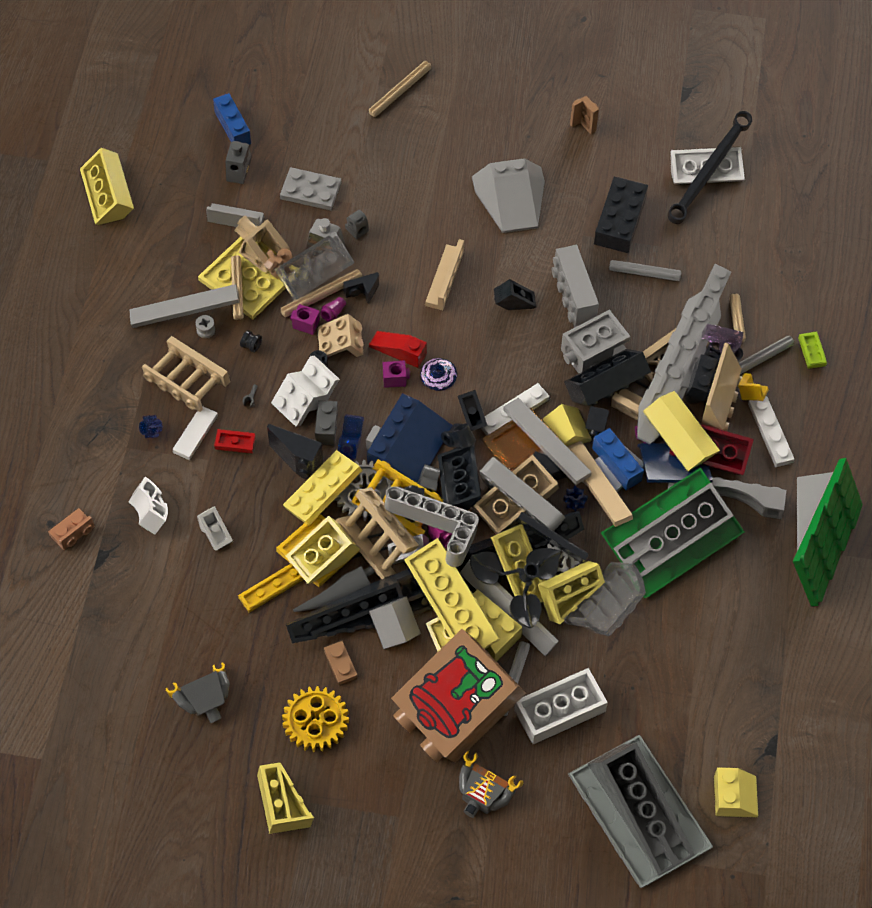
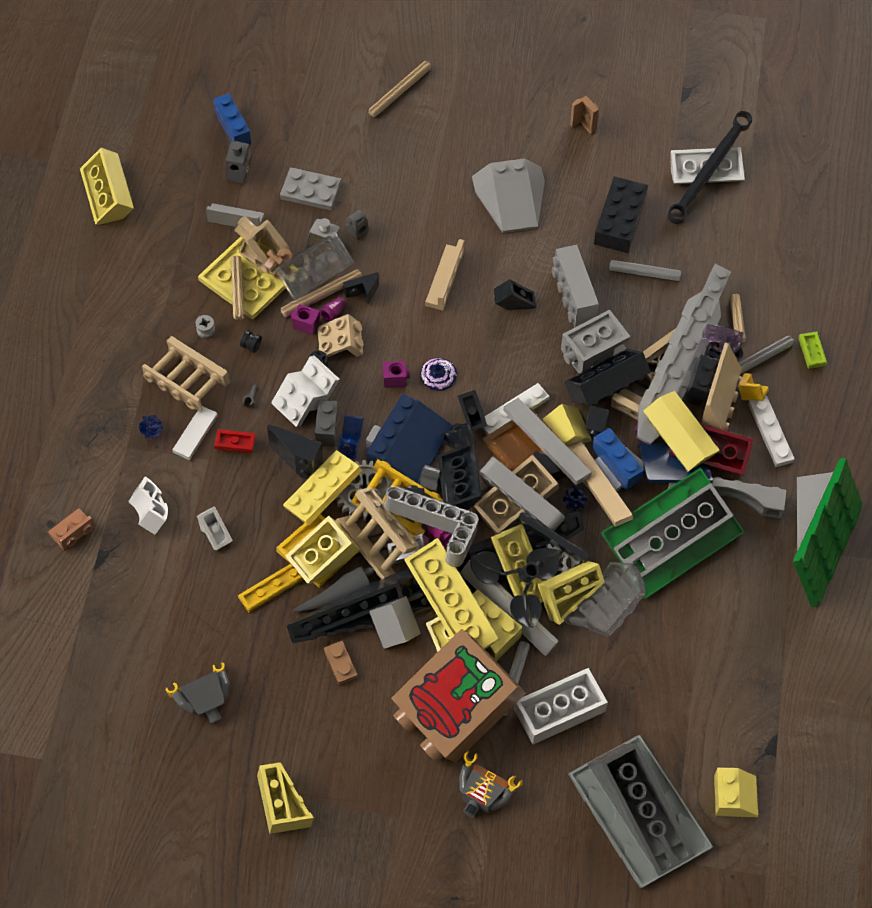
(184, 306): light grey tile -> none
(328, 730): yellow gear -> none
(400, 346): red slope -> none

